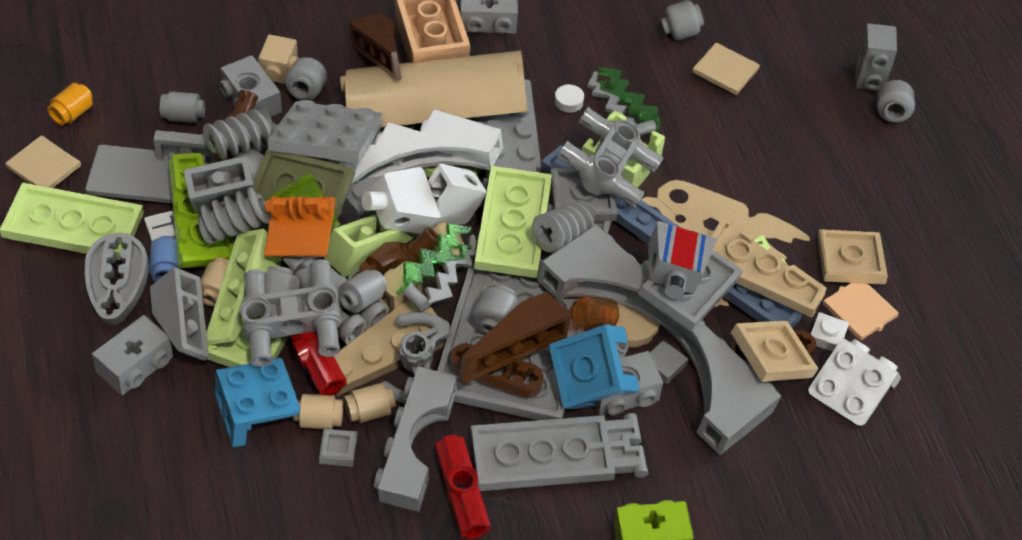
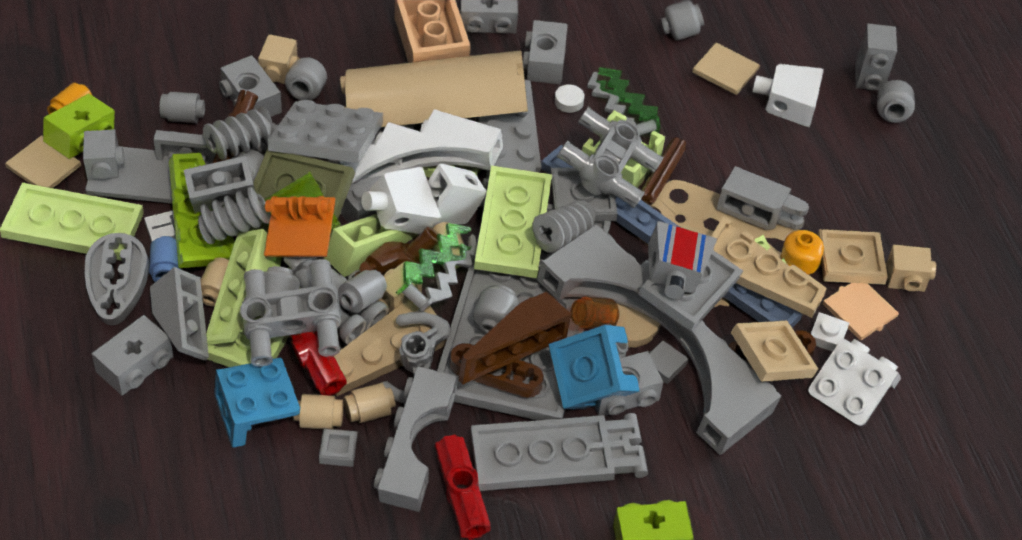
(66, 126): none -> lime brick
(102, 154): none -> light grey brick
(375, 40): reddish brown slope -> none
(546, 52): none -> light grey brick
(661, 175): none -> reddish brown axle
(761, 201): none -> light grey hinge
(791, 92): none -> white torso
(803, 250): none -> light orange head
(910, 268): none -> tan brick

